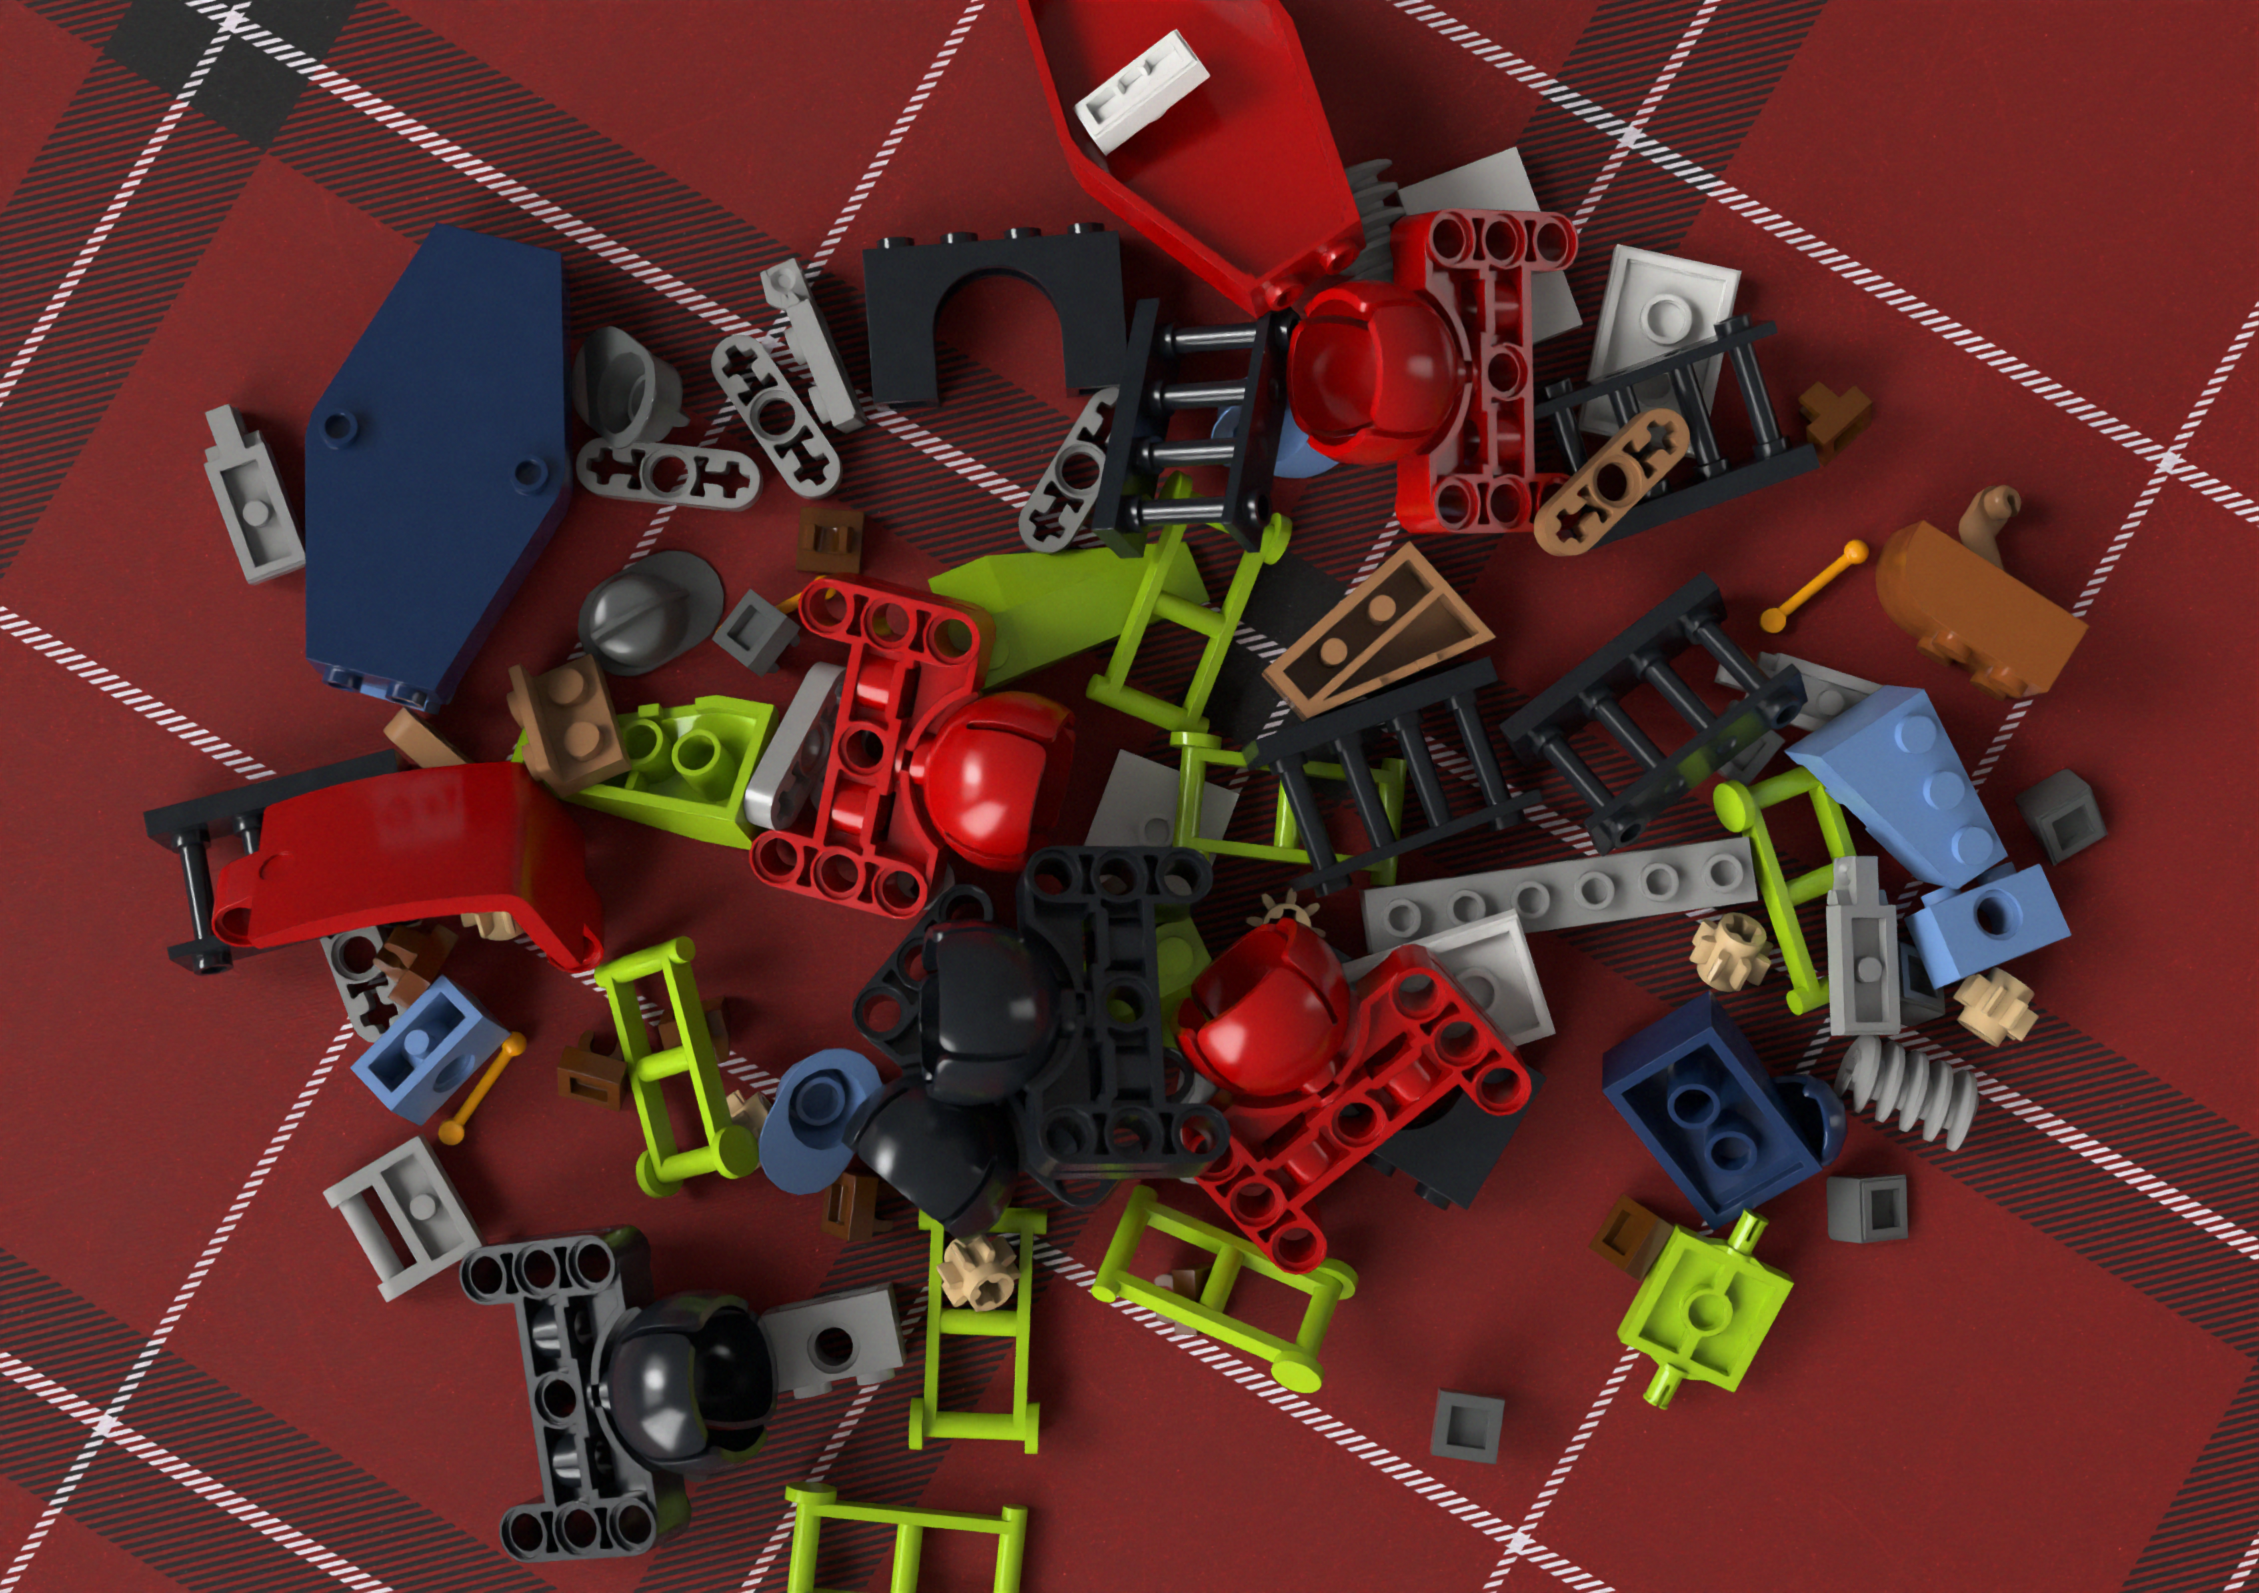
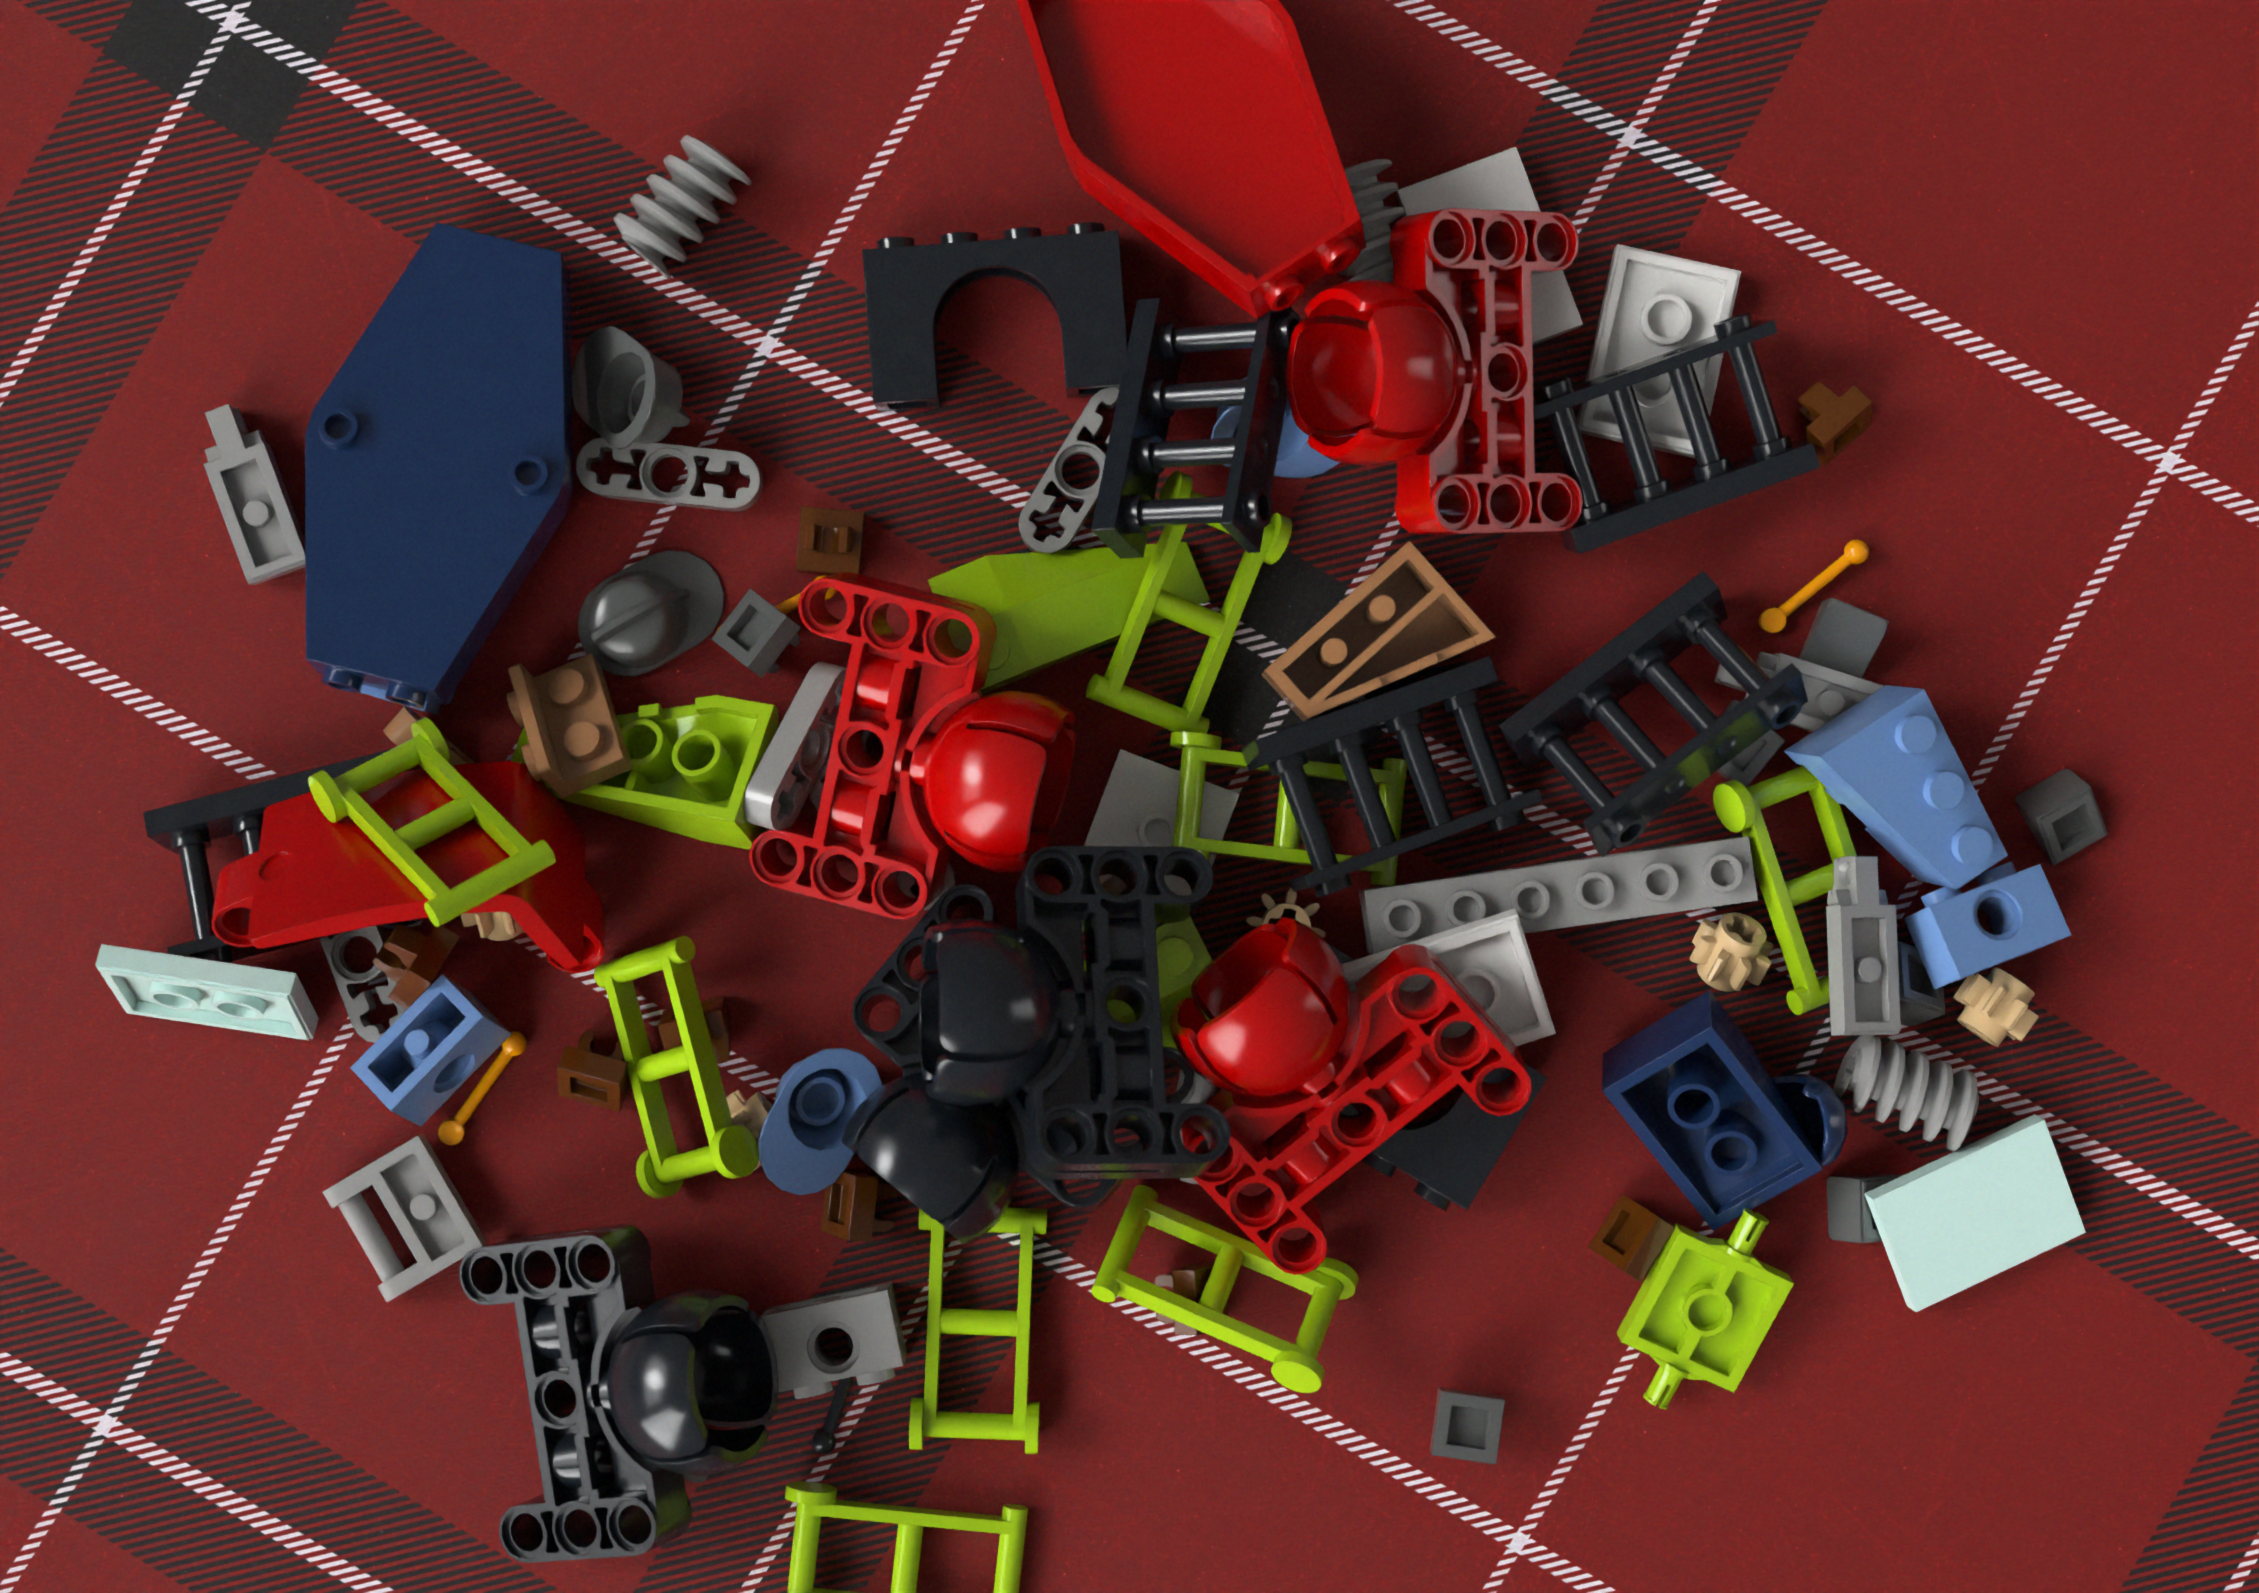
(208, 992): none -> light aqua tile
(429, 750): none -> lime piece
(679, 203): none -> light grey piece
(737, 388): light grey beam -> none
(814, 344): light grey hinge -> none
(824, 1440): none -> black hinge
(979, 1273): tan gear -> none
(1141, 92): white plate -> none
(1633, 438): medium nougat beam -> none
(1843, 637): none -> dark grey slope
(1974, 613): dark orange brick -> none
(1975, 1212): none -> light aqua tile
(1985, 520): medium nougat arm -> none

